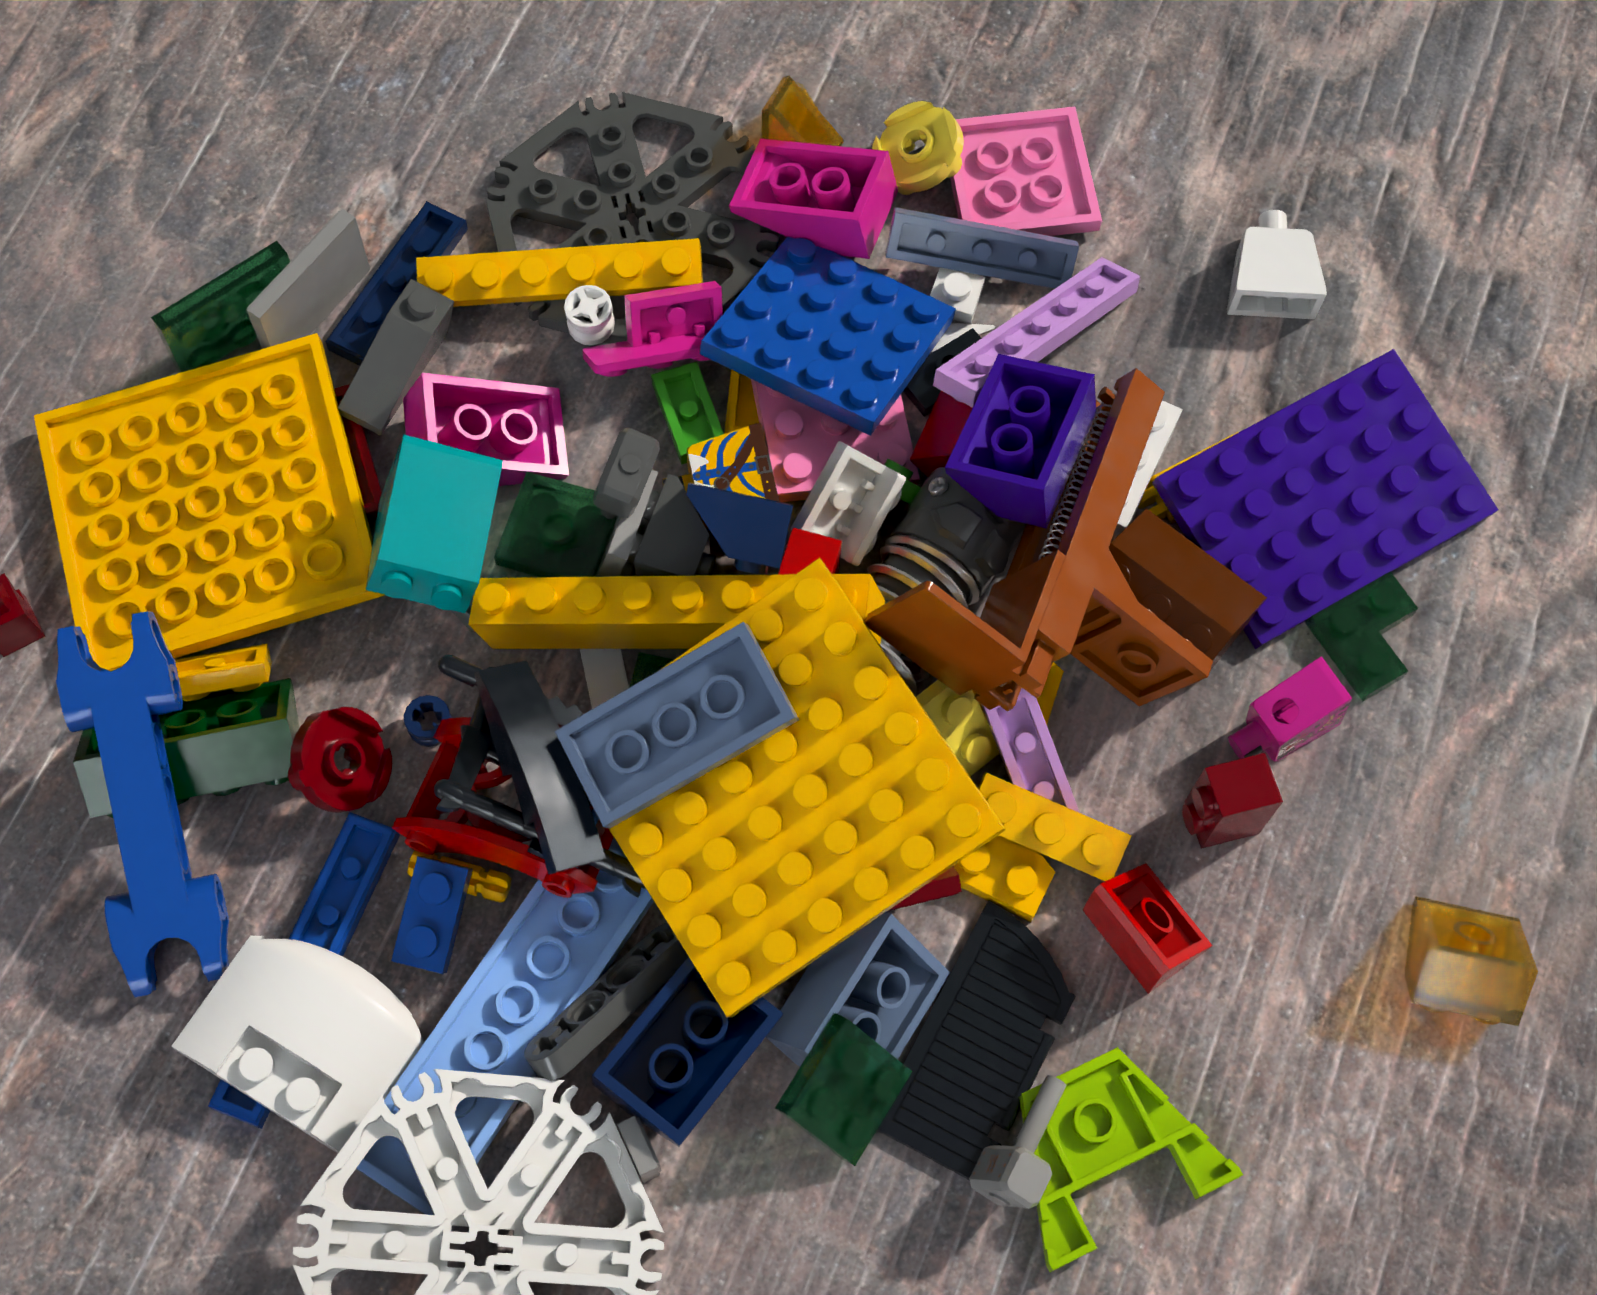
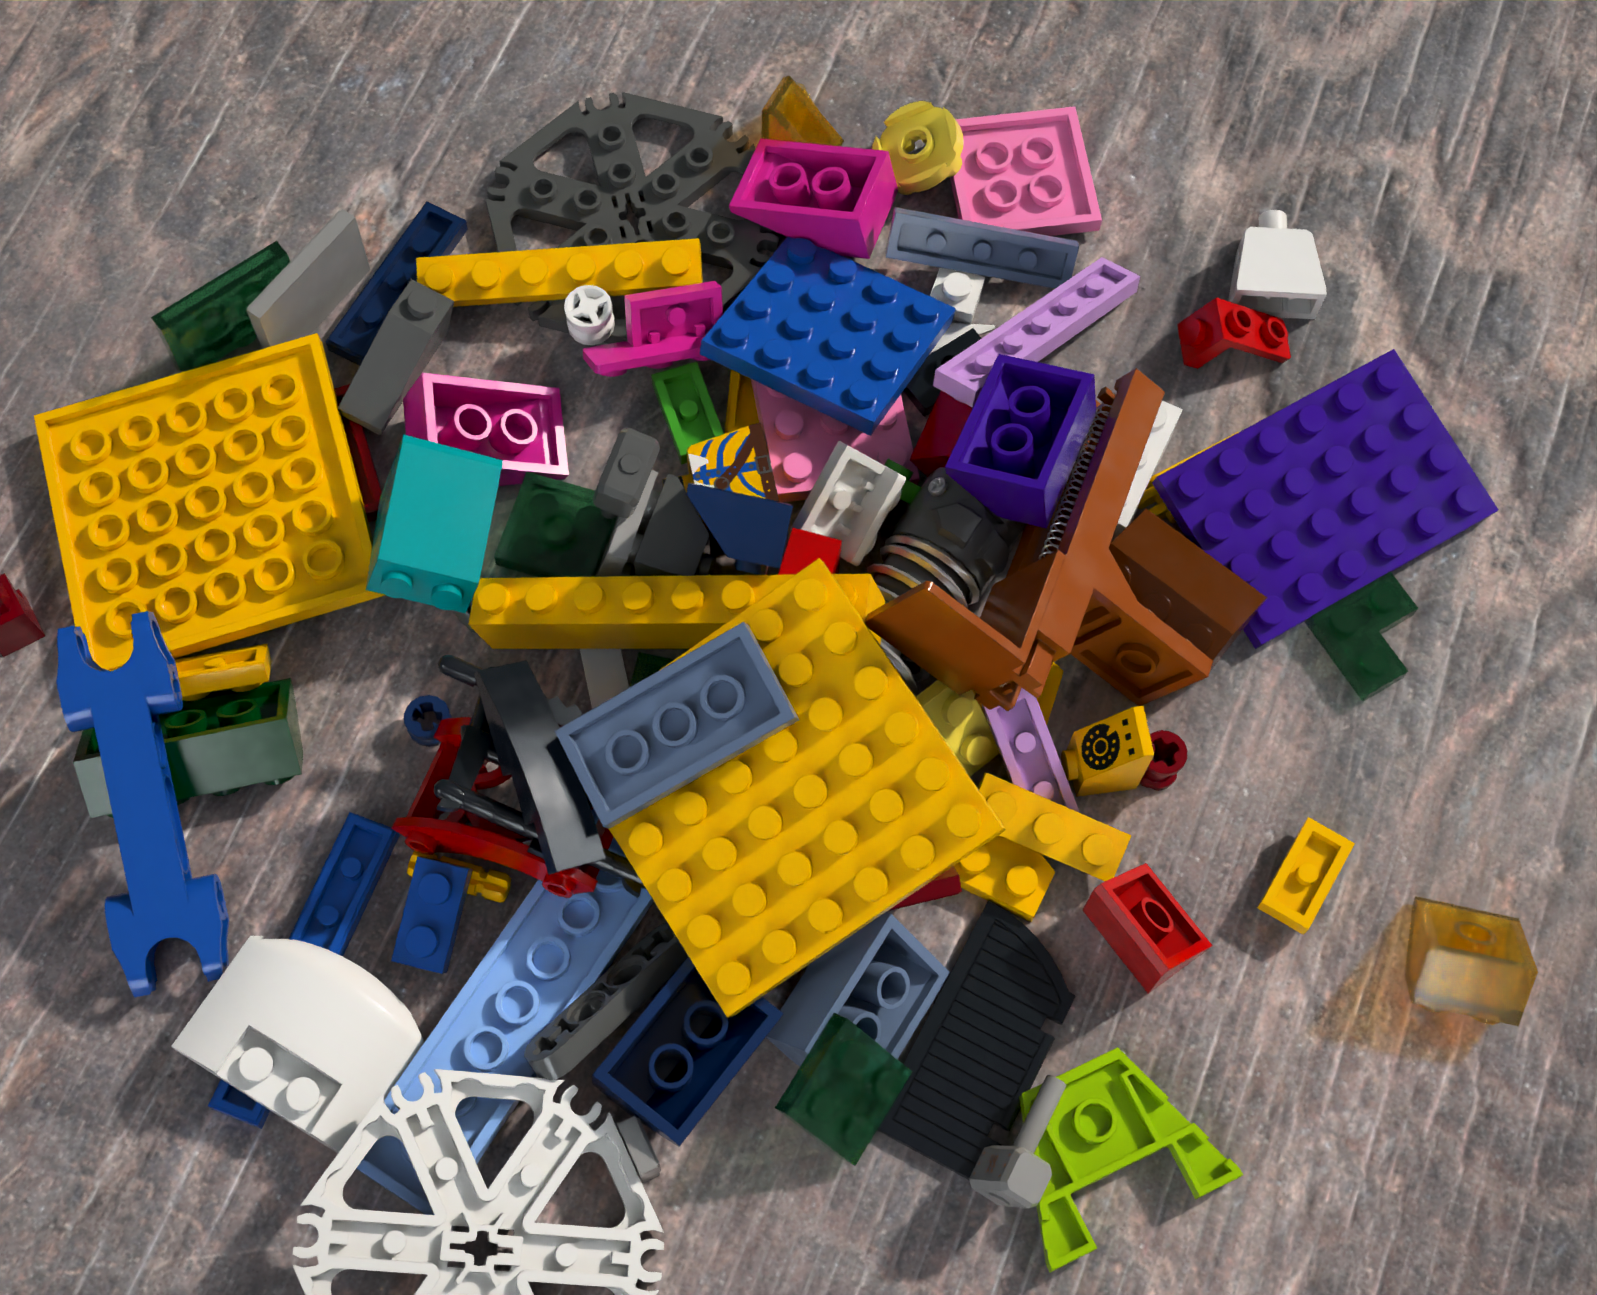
(314, 766): dark red plate -> none
(1109, 754): none -> yellow slope
(1172, 749): none -> dark red bush
(1228, 325): none -> red bracket
(1231, 801): dark red brick -> none
(1305, 876): none -> yellow plate
(1306, 702): dark pink torso -> none

